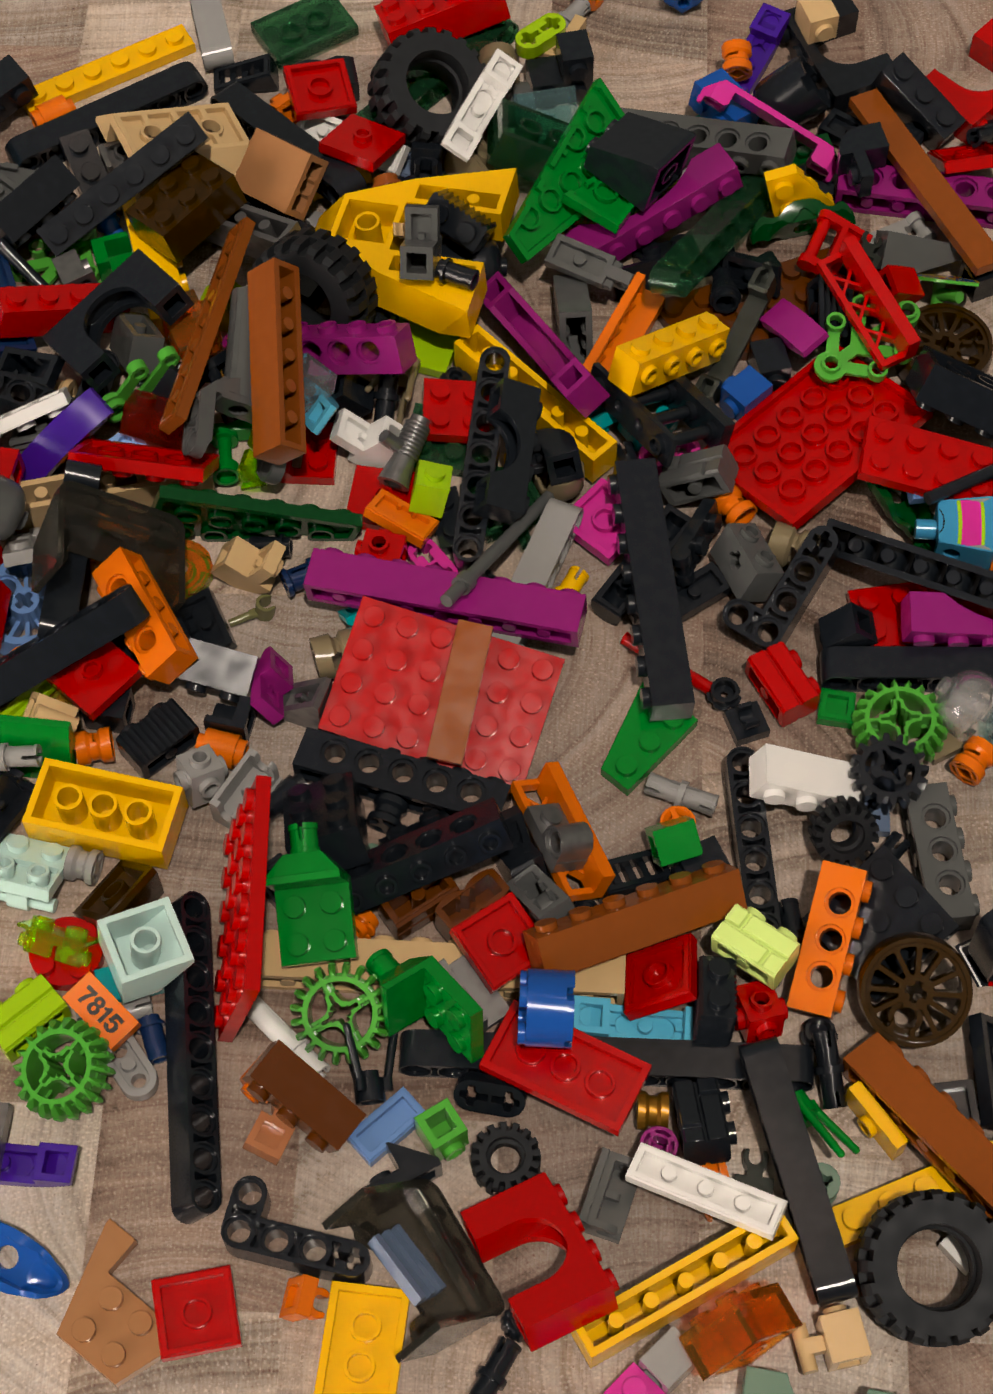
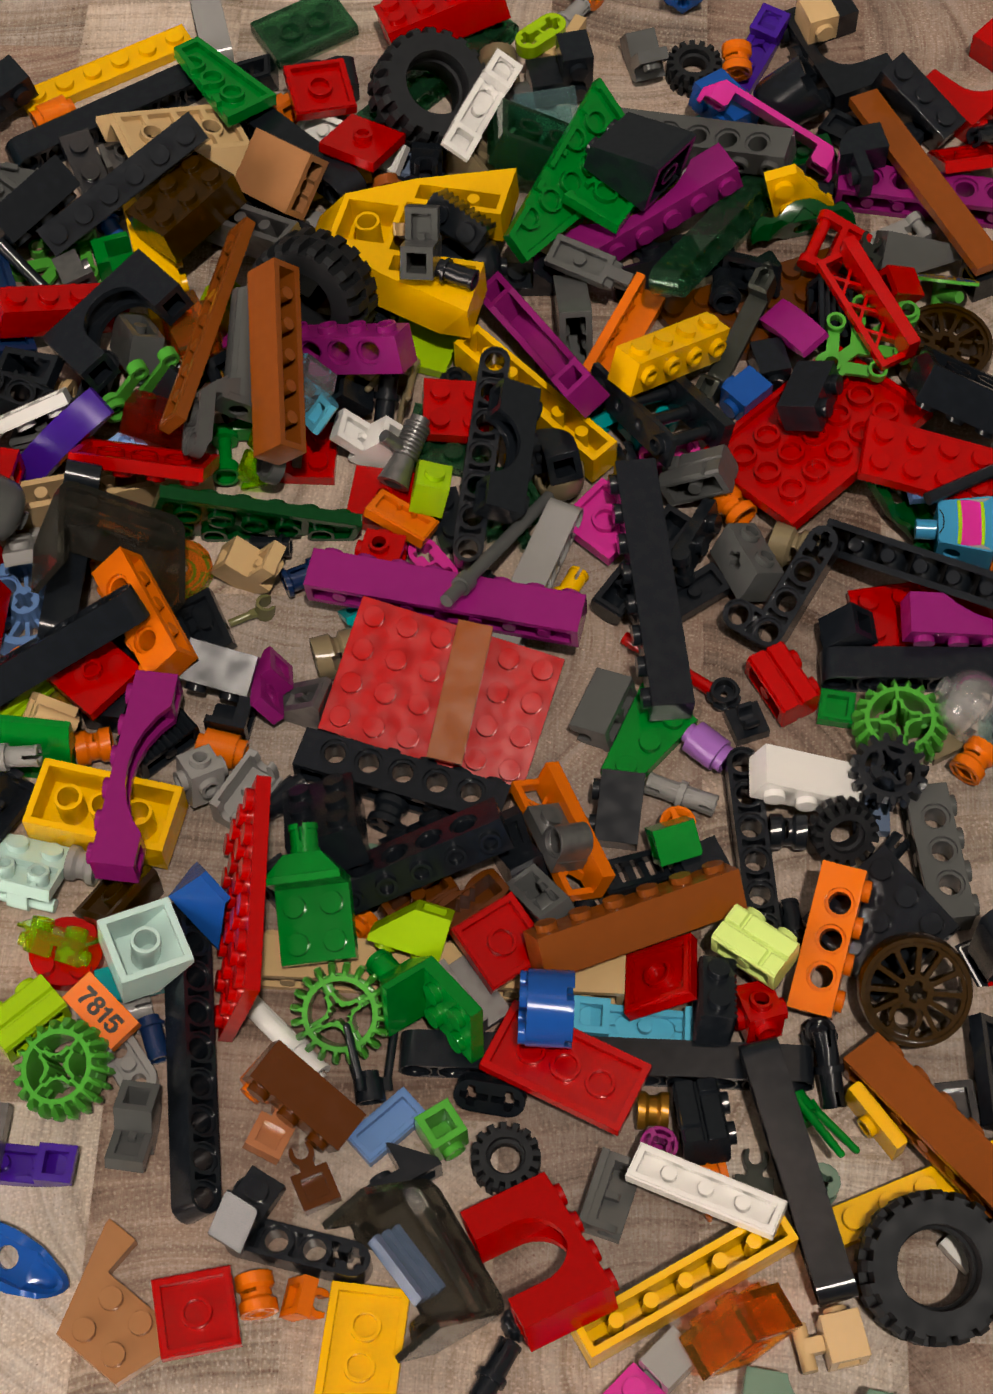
(135, 1126): none -> dark grey brick
(151, 710): none -> magenta arch
(201, 902): none -> blue slope
(224, 84): none -> green wing
(245, 1210): none -> slope
(256, 1294): none -> orange wheel
(314, 1184): none -> reddish brown plate
(415, 929): none -> lime slope
(532, 278): none -> black slope
(603, 708): none -> dark grey hinge
(618, 808): none -> black brick
(643, 55): none -> dark grey brick
(690, 56): none -> black tyre
(706, 746): none -> medium lavender brick
(795, 831): none -> black wheel
(810, 396): none -> black brick

